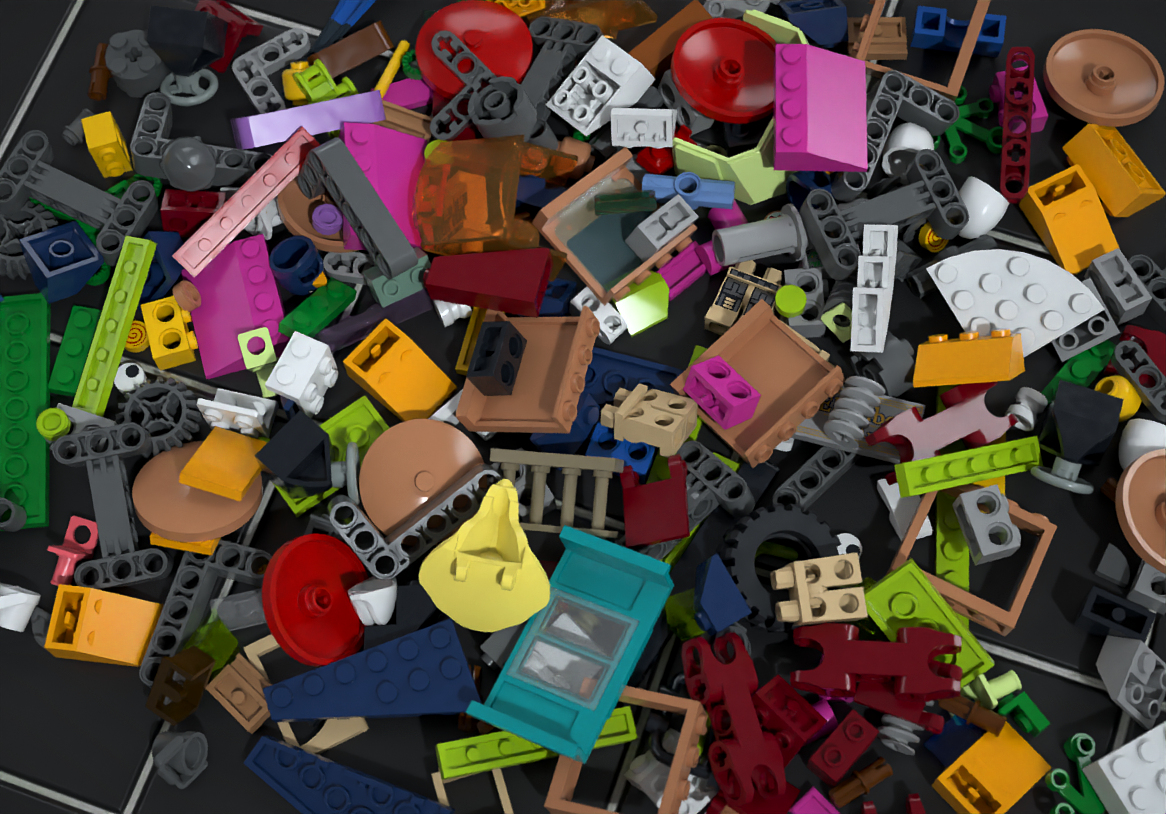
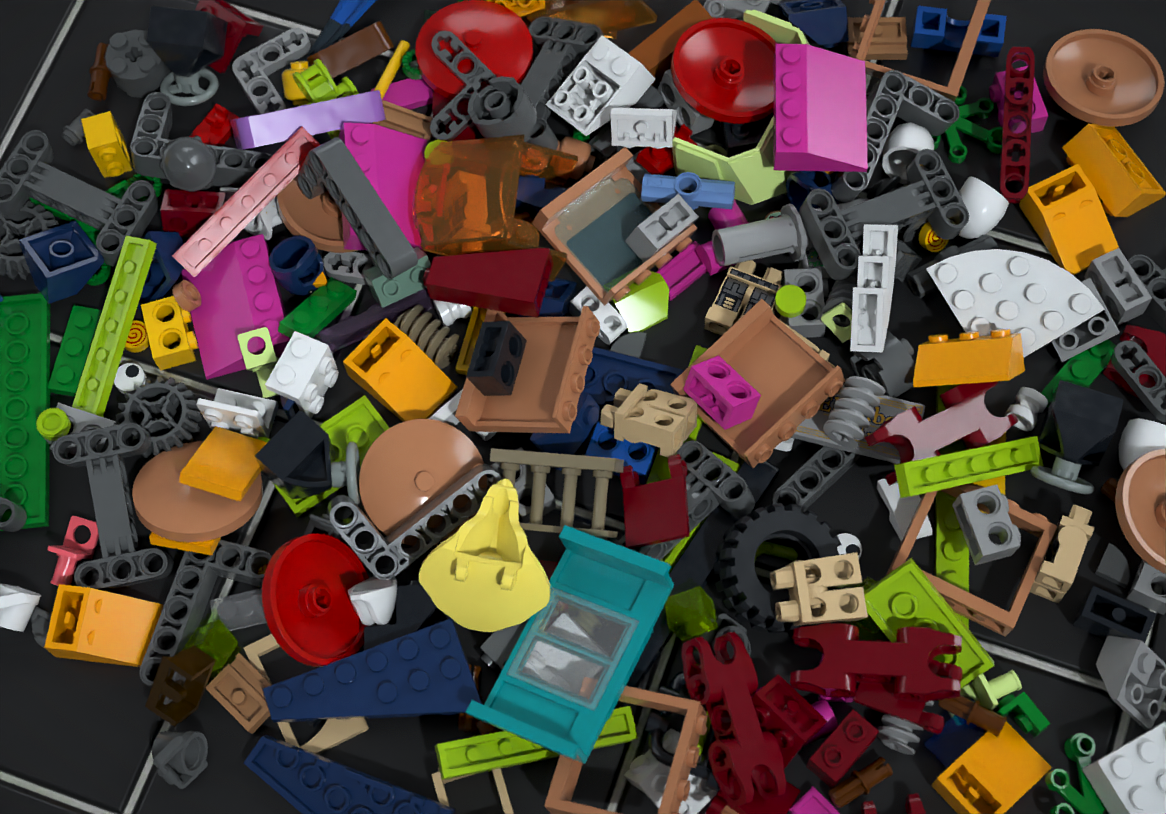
(215, 127): none -> red plate
(327, 219): medium lavender tile -> none
(427, 335): none -> dark tan piece
(625, 202): clear green tile -> none
(630, 344): none -> dark grey tile
(716, 597): dark blue slope -> none
(1063, 555): none -> tan hips
(1121, 388): yellow head -> none

